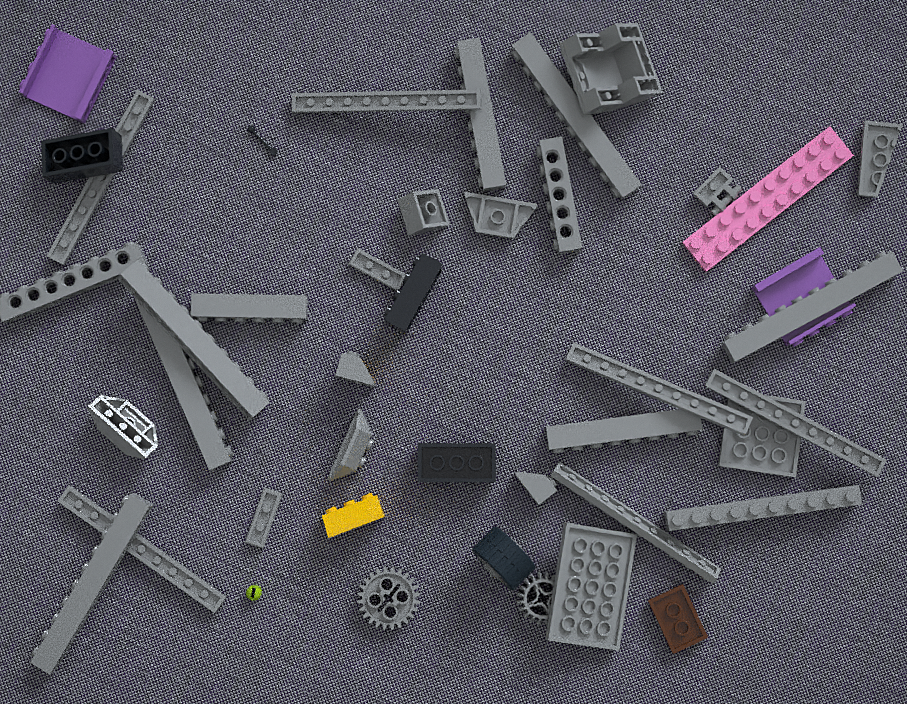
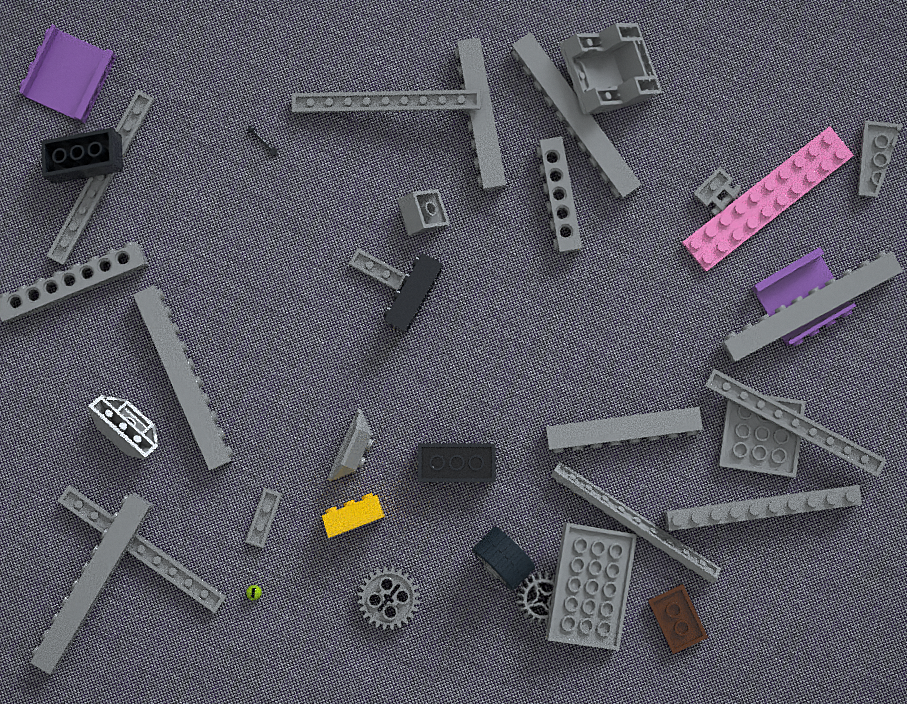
(193, 340): light grey brick -> none
(249, 307): light grey brick -> none
(354, 370): light grey slope -> none
(498, 215): light grey wing -> none
(537, 485): light grey slope -> none
(659, 389): light grey plate -> none

